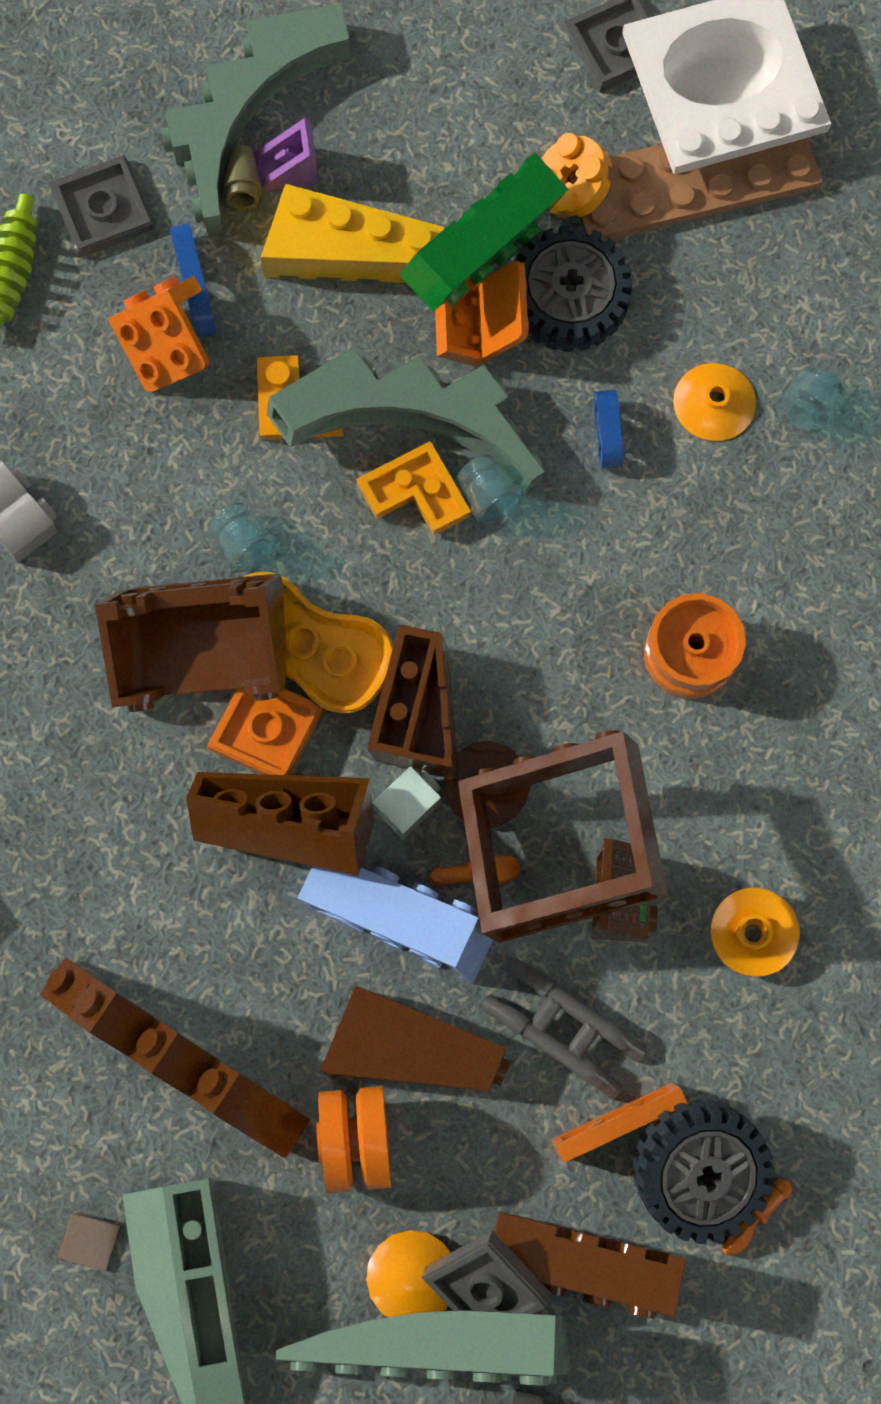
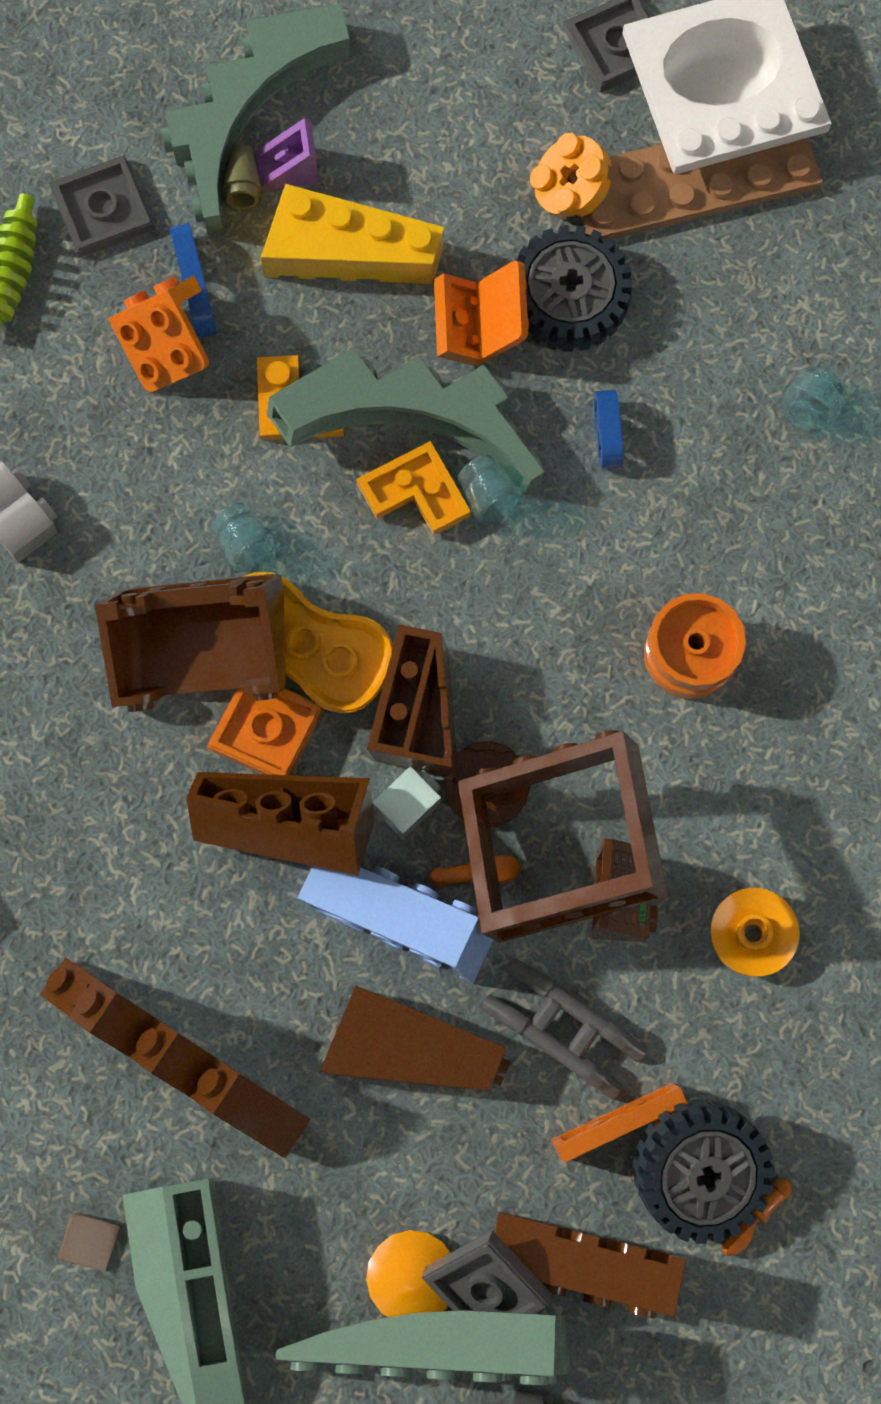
(351, 1140): orange wheel -> none
(484, 235): green wedge -> none
(709, 418): light orange dish -> none

